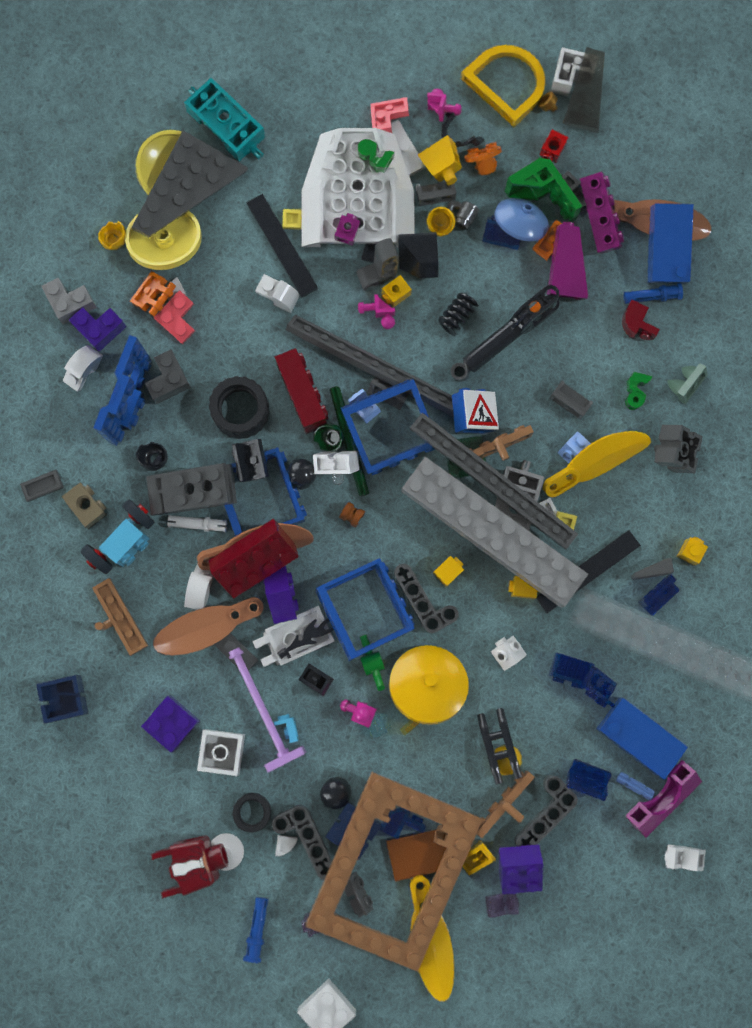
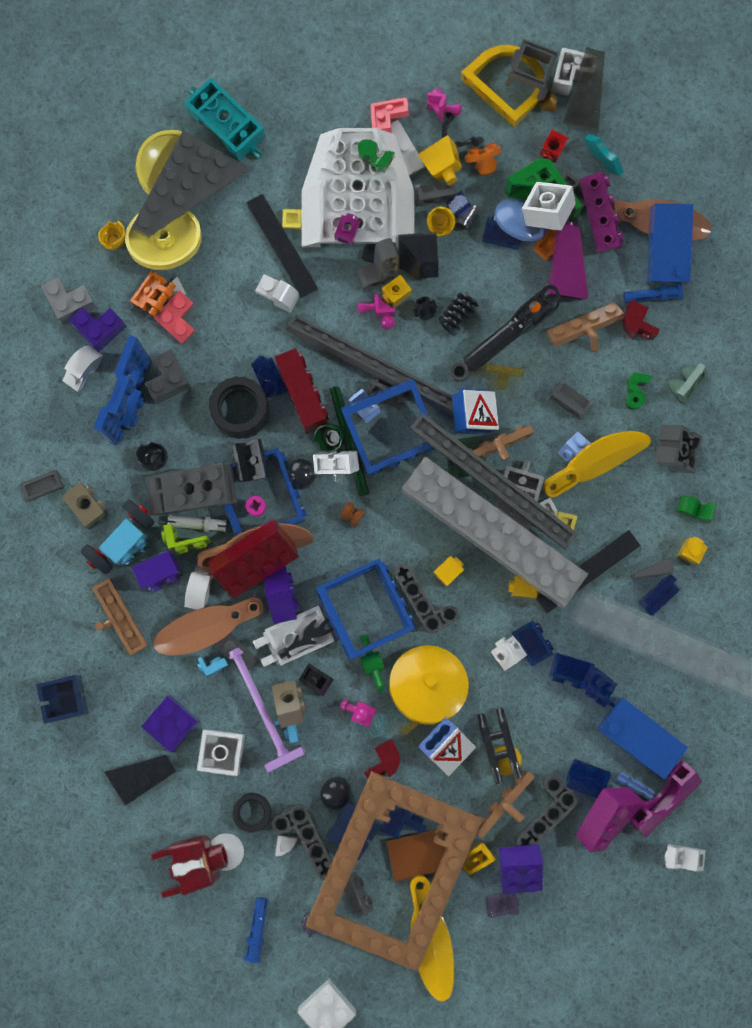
(140, 777): none -> black wing
(157, 572): none -> dark purple brick
(170, 537): none -> lime bracket
(216, 665): none -> medium azure bracket
(257, 510): none -> dark pink wheel
(268, 377): none -> clear blue bracket
(288, 703): none -> dark tan brick
(389, 759): none -> dark red brick
(425, 308): none -> black gear
(447, 746): none -> piece
(458, 203): none -> clear blue tile
(503, 374): none -> clear yellow tile
(533, 642): none -> clear blue bracket
(536, 52): none -> dark grey piece
(548, 206): none -> white brick
(586, 325): none -> medium nougat plate
(608, 159): none -> teal tile
(608, 817): none -> magenta wedge
(692, 507): none -> green leg

